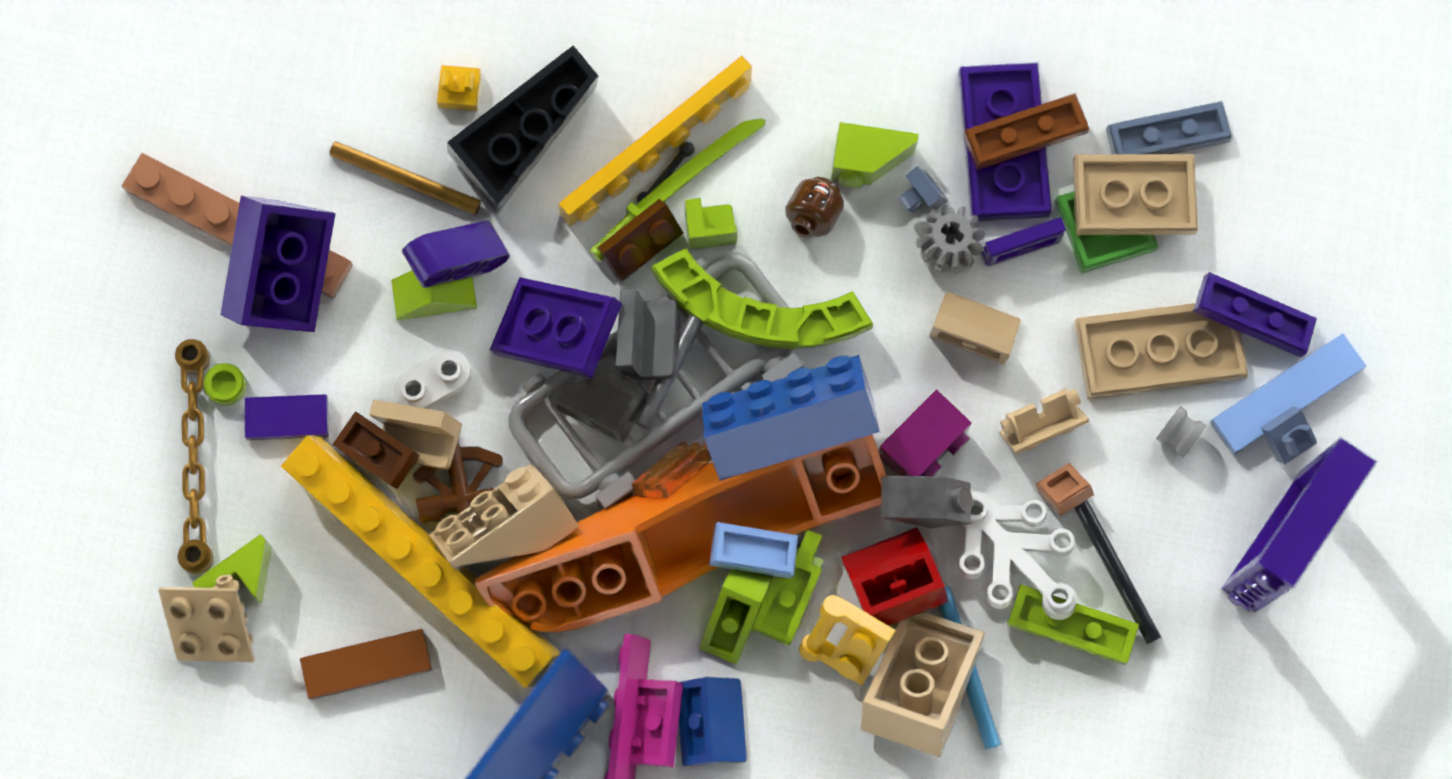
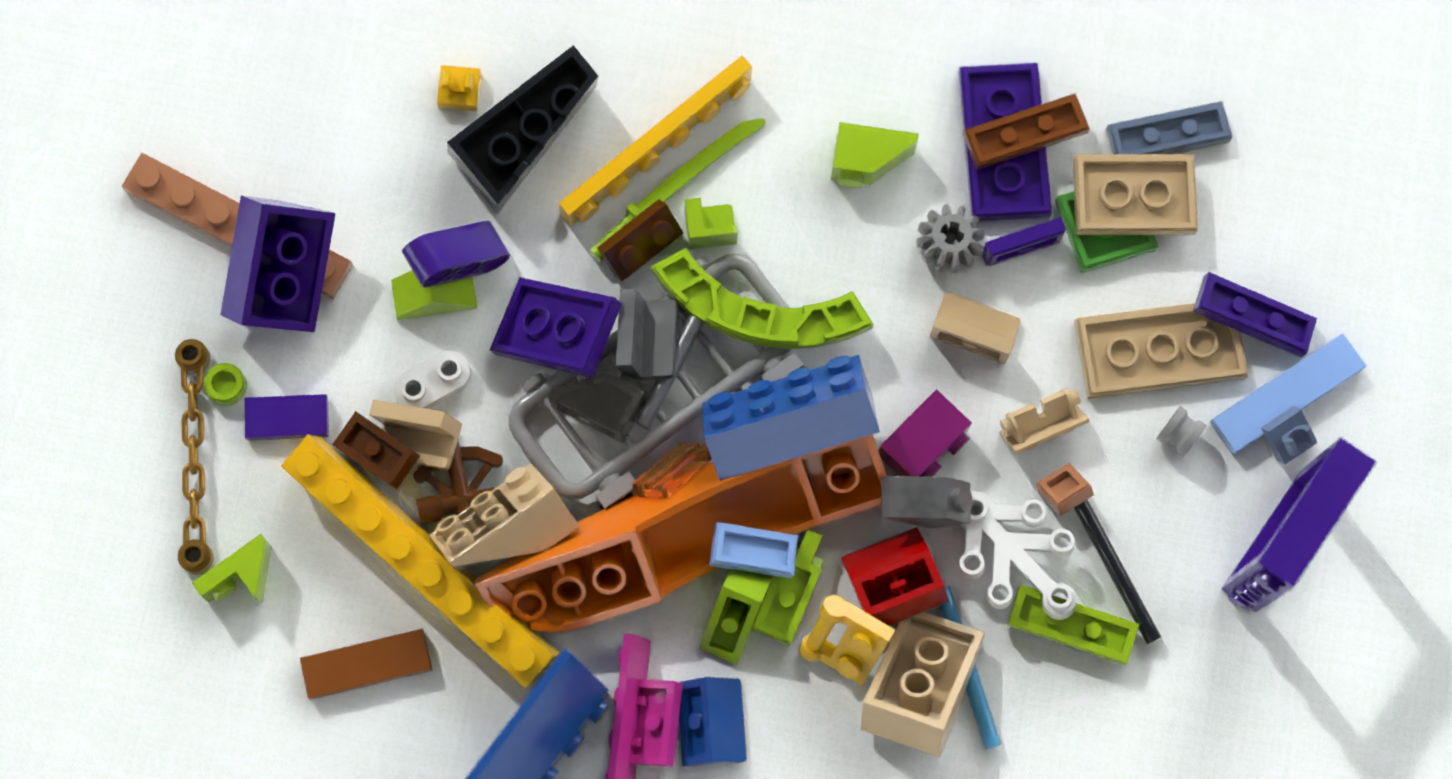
(208, 622): tan hinge -> none
(405, 177): pearl gold bar -> none
(686, 149): black hinge -> none
(814, 207): reddish brown head -> none
(923, 191): sand blue tile -> none

